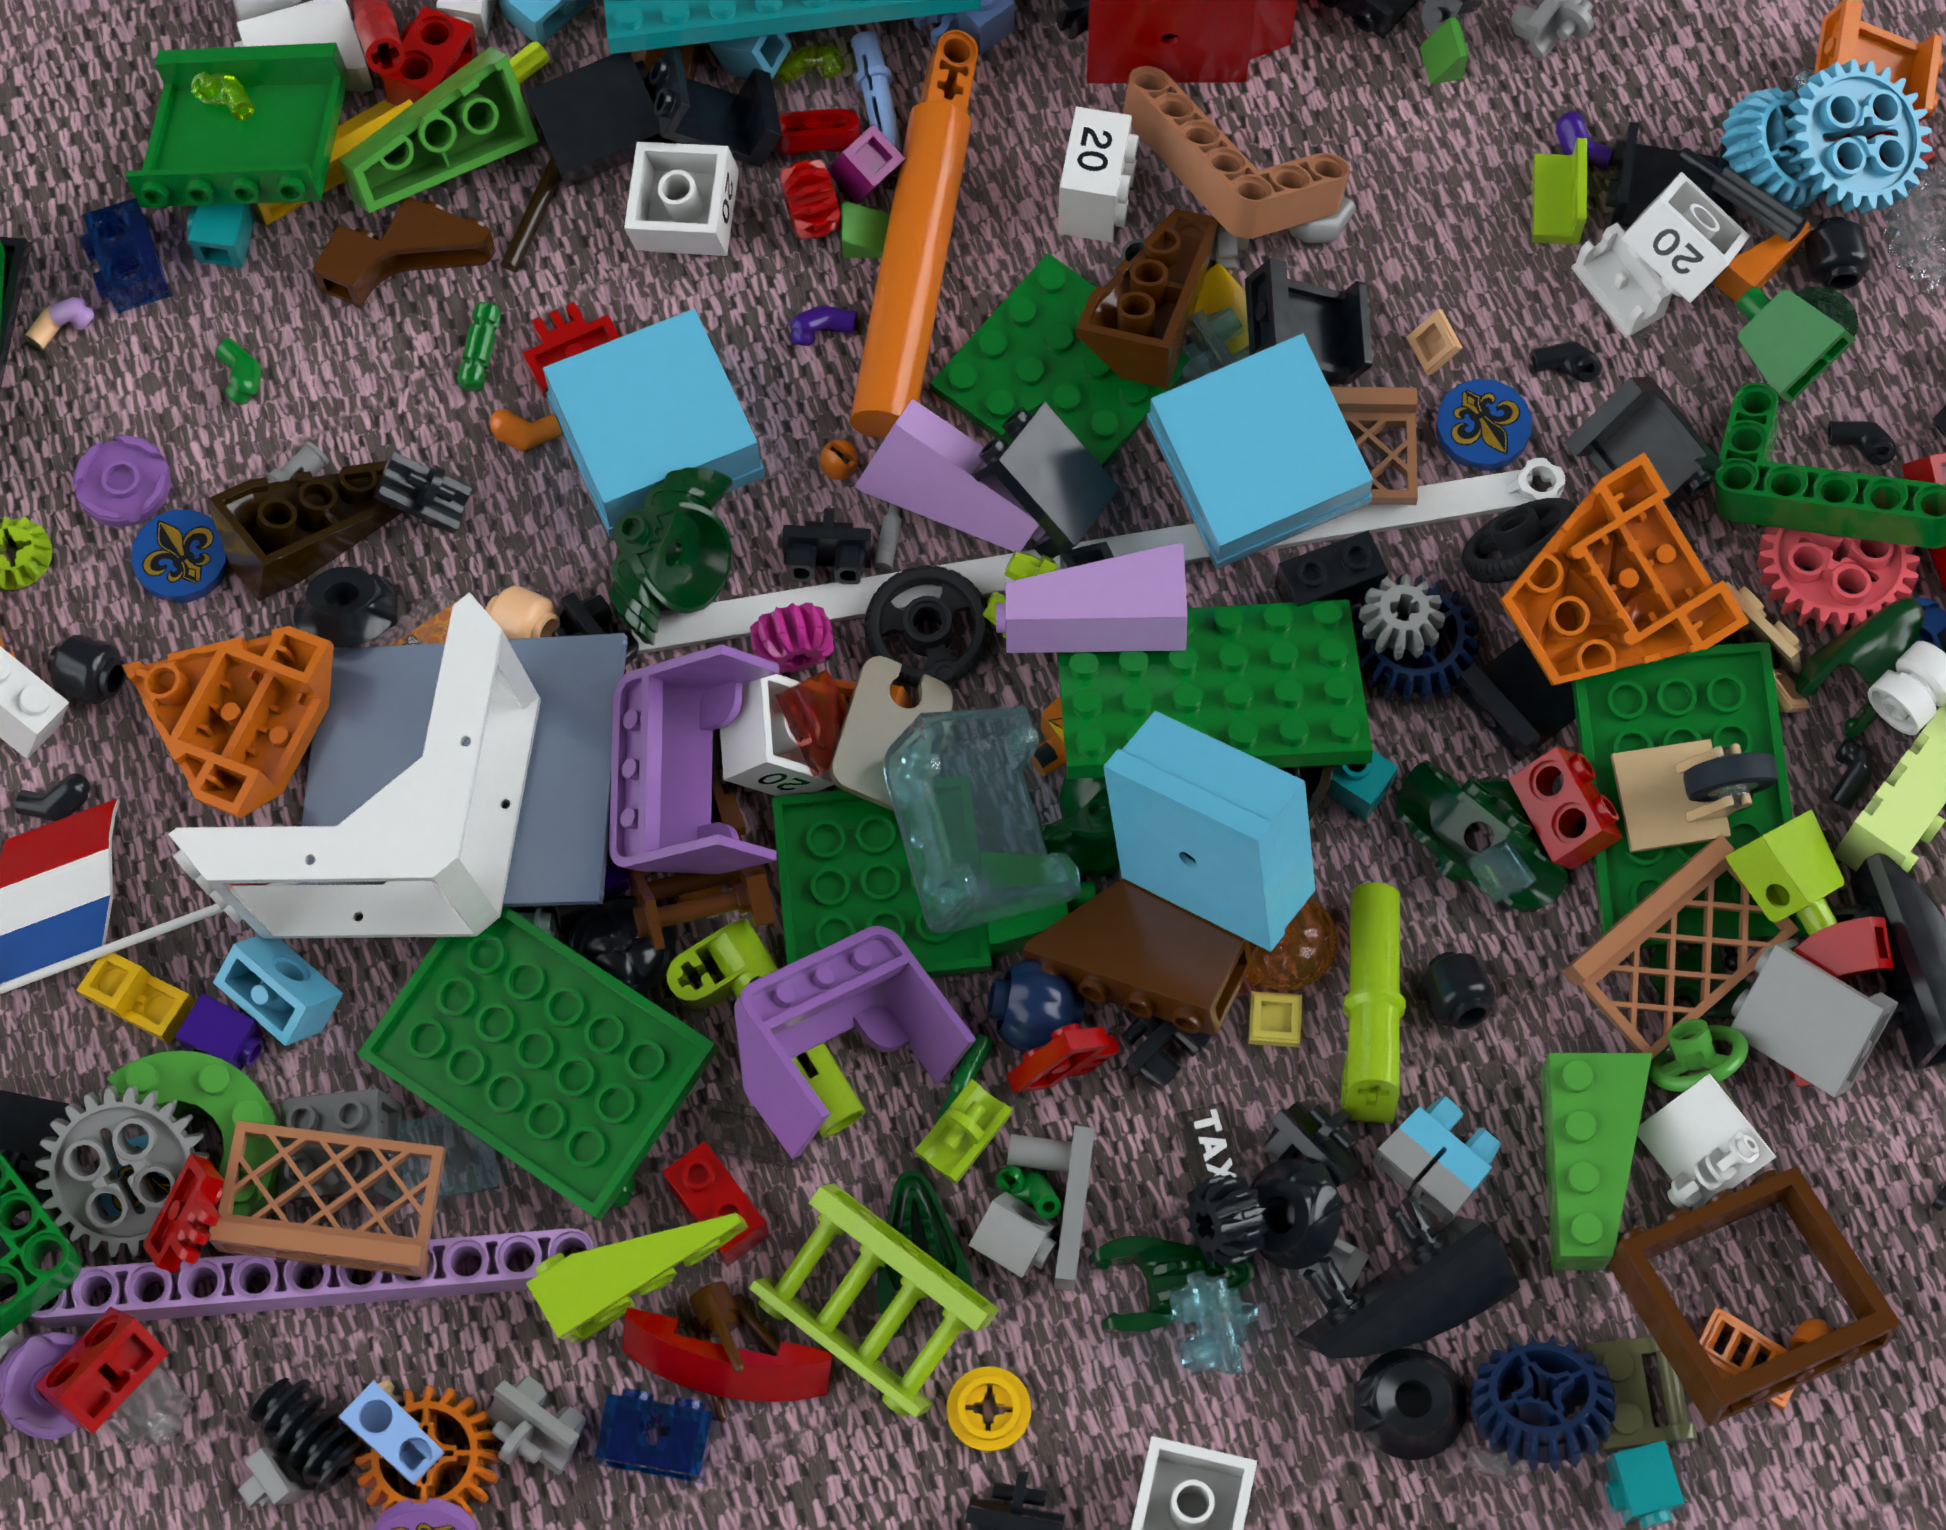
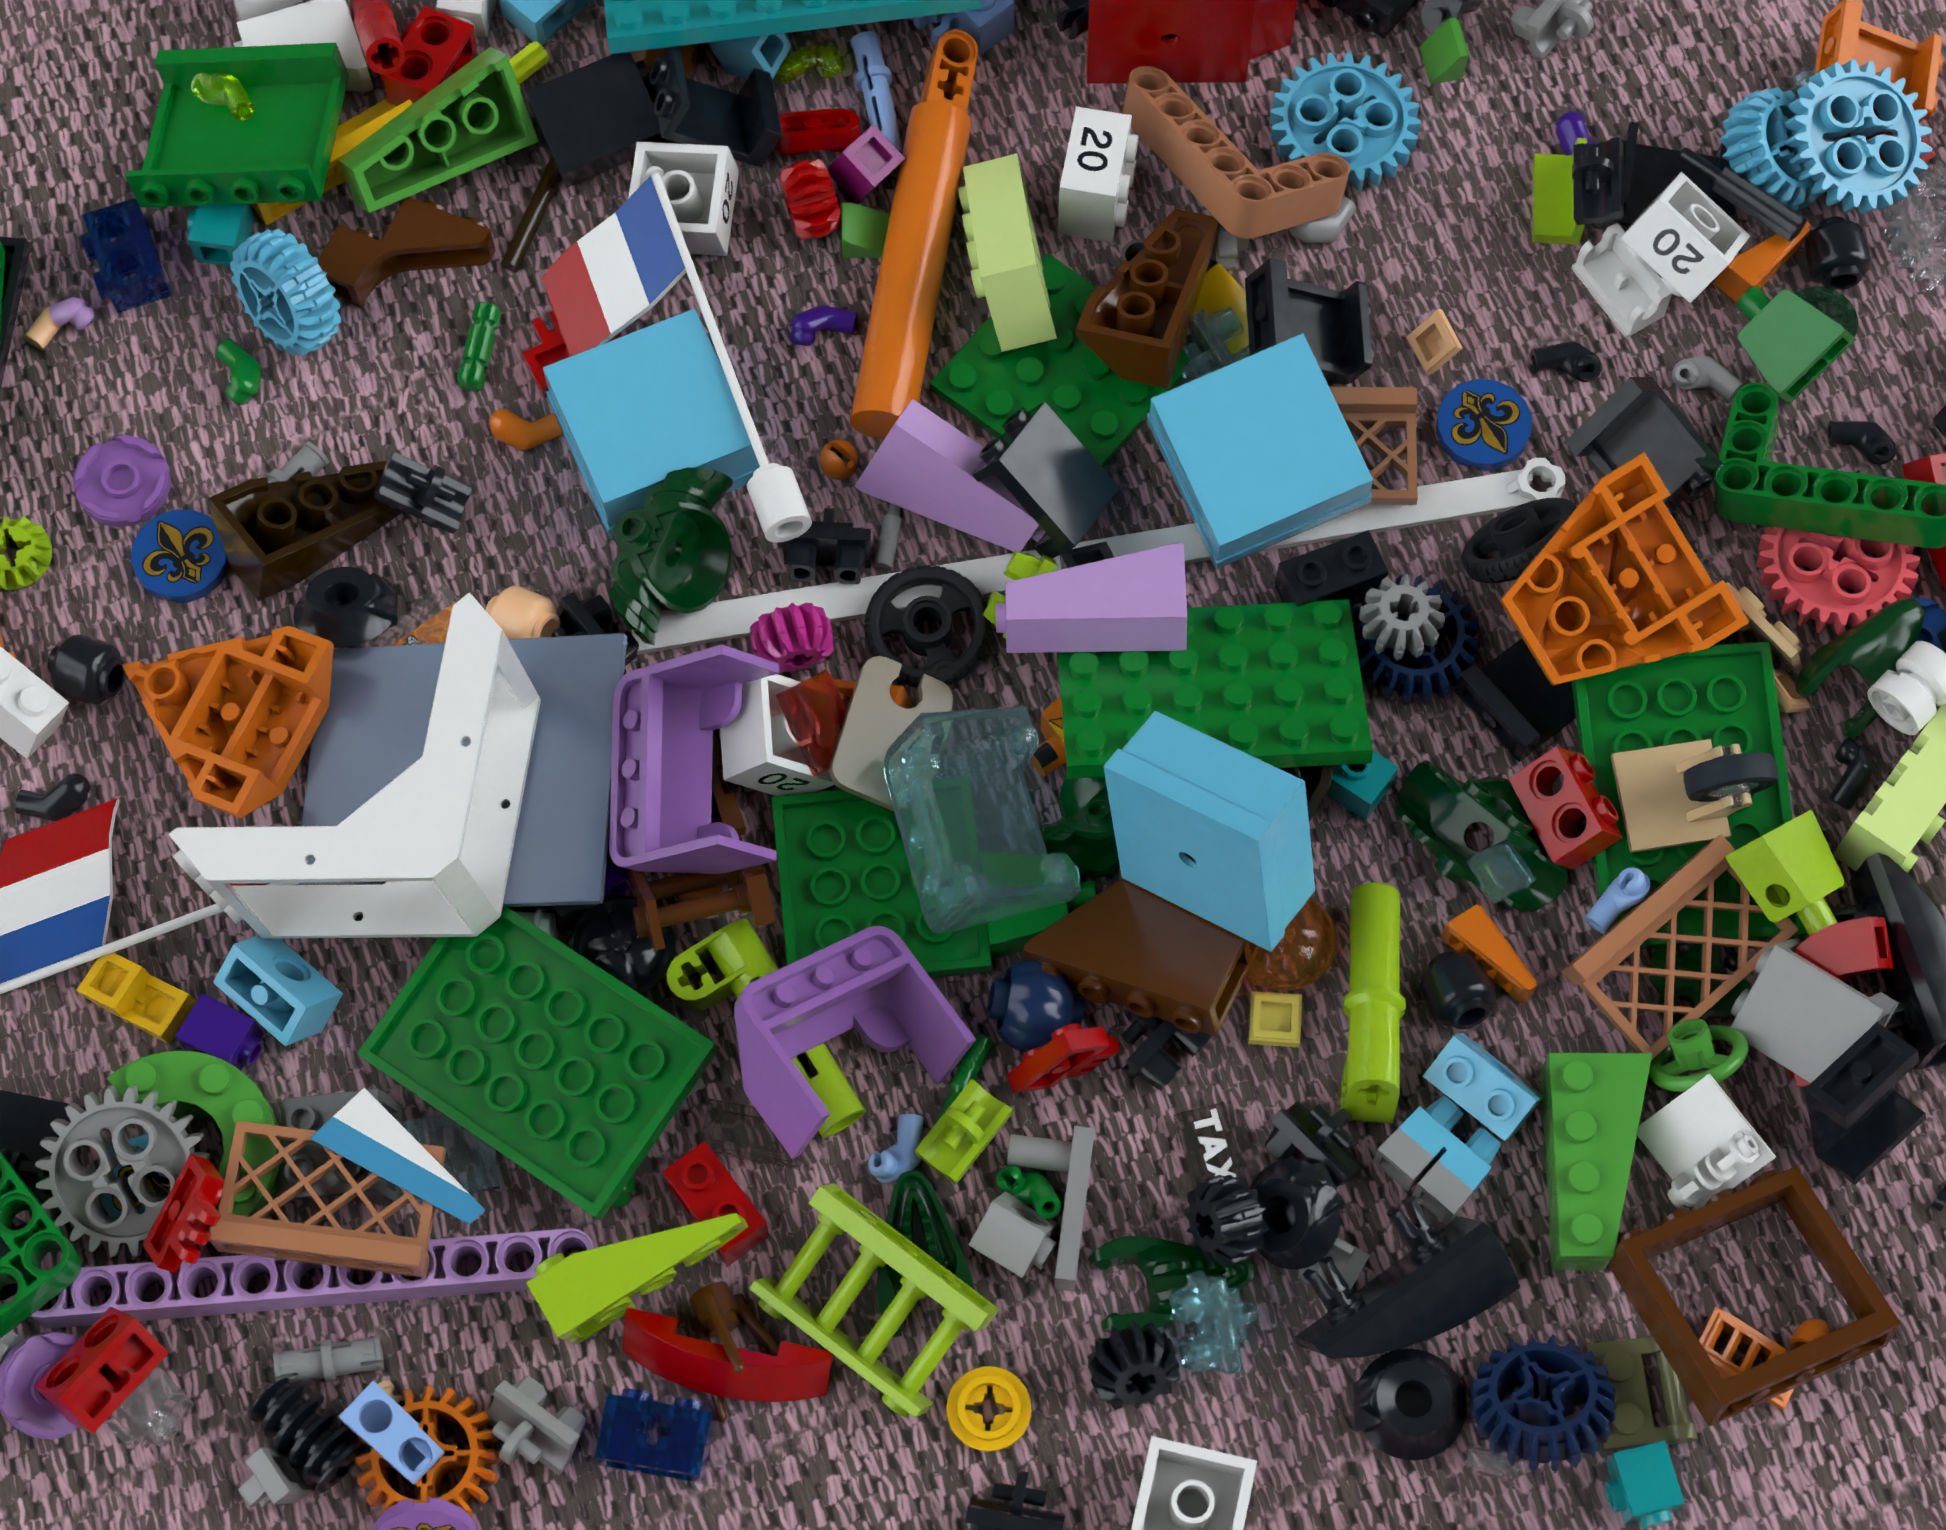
(285, 292): none -> medium azure gear
(329, 1360): none -> light grey pin
(380, 1144): none -> dark azure sticker
(622, 274): none -> flag
(901, 1155): none -> light blue arm
(1005, 252): none -> yellowish green wedge
(1133, 1366): none -> black gear
(1318, 96): none -> medium azure gear
(1477, 935): none -> orange slope
(1483, 1086): none -> medium azure brick
(1598, 183): none -> black hips
(1623, 893): none -> light blue arm
(1706, 373): none -> light grey arm
(1854, 1106): none -> black panel

